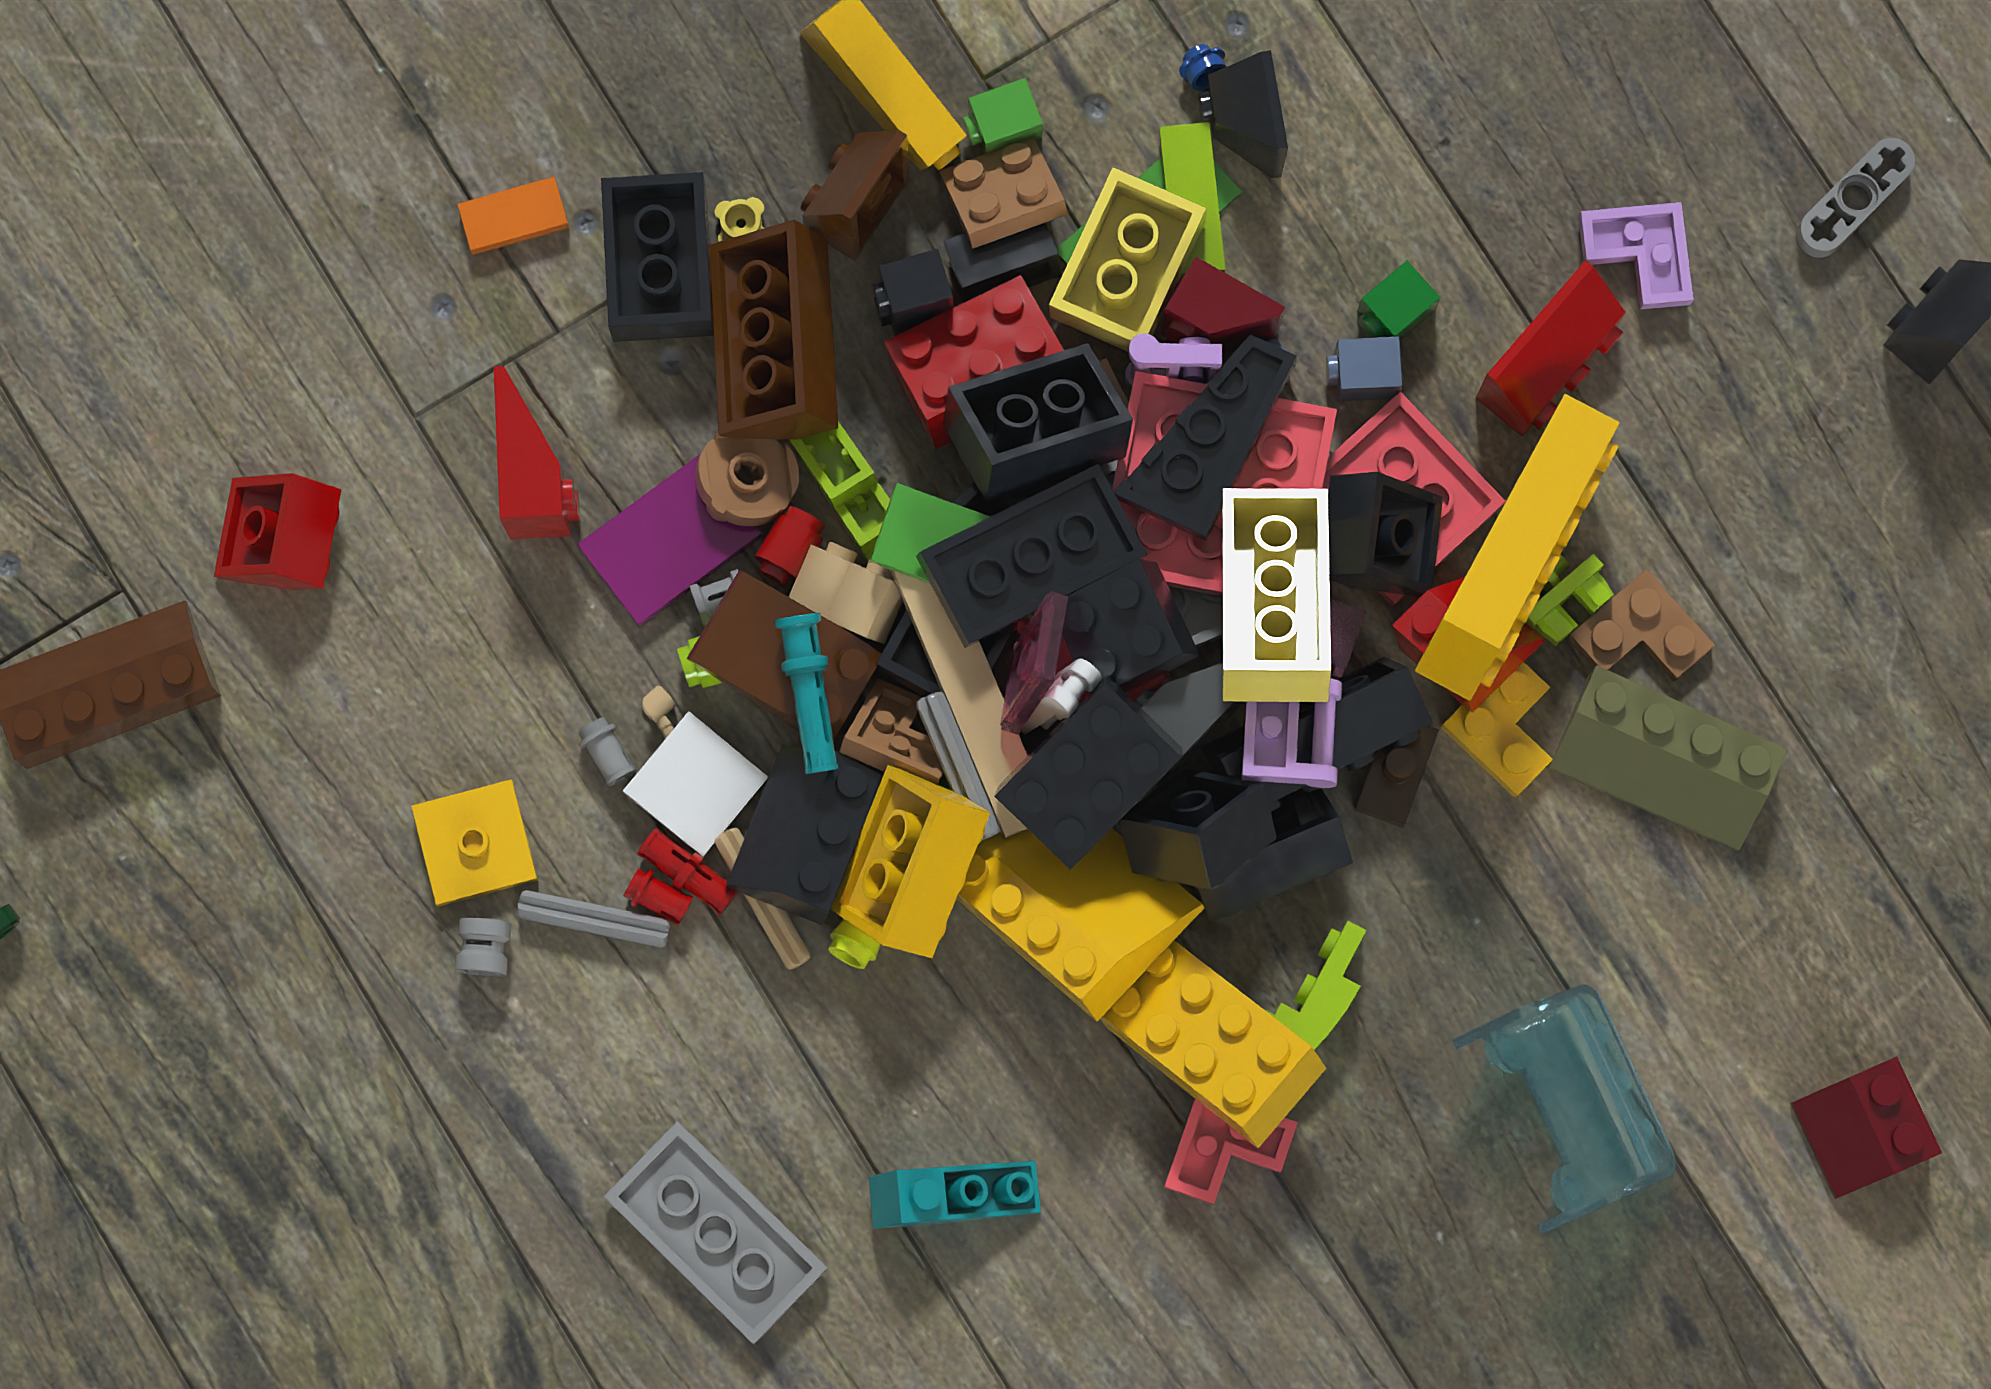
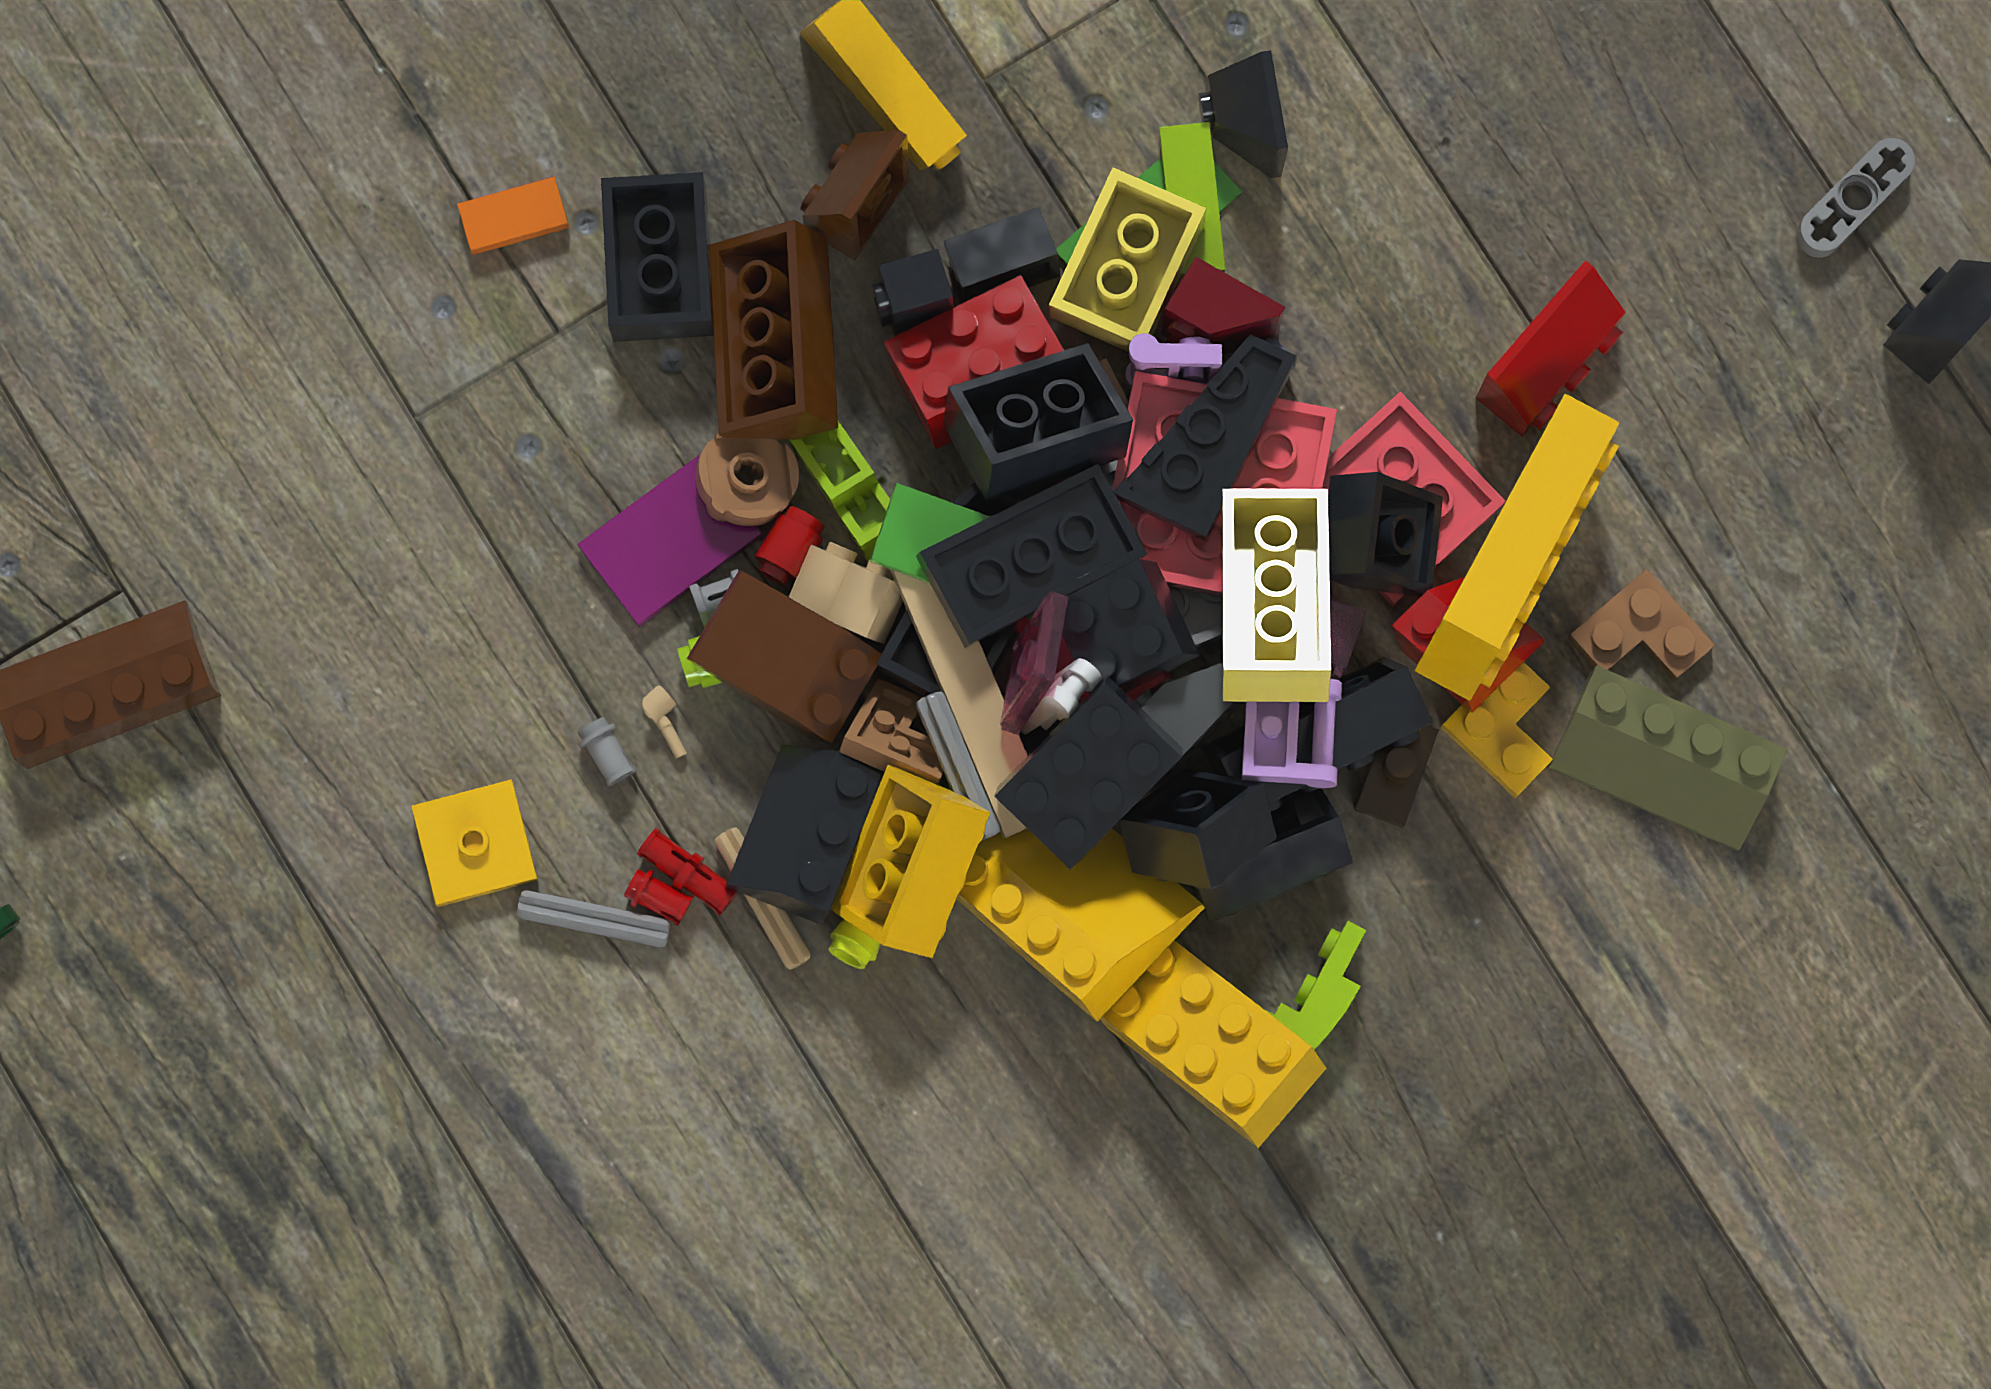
(278, 531): red slope -> none
(483, 959): light grey wheel -> none
(531, 483): red slope -> none
(695, 784): white tile -> none
(715, 1232): light grey plate -> none
(730, 212): light yellow plate -> none
(805, 667): teal pin -> none
(953, 1194): teal slope -> none
(1002, 117): bright green brick -> none
(1003, 192): medium nougat plate -> none
(1199, 63): blue plate -> none
(1207, 1149): coral plate -> none
(1365, 368): sand blue brick -> none
(1397, 304): green brick -> none
(1583, 584): lime hips -> none
(1585, 1097): clear light blue windscreen -> none
(1652, 239): lavender plate -> none
(1866, 1128): dark red slope -> none

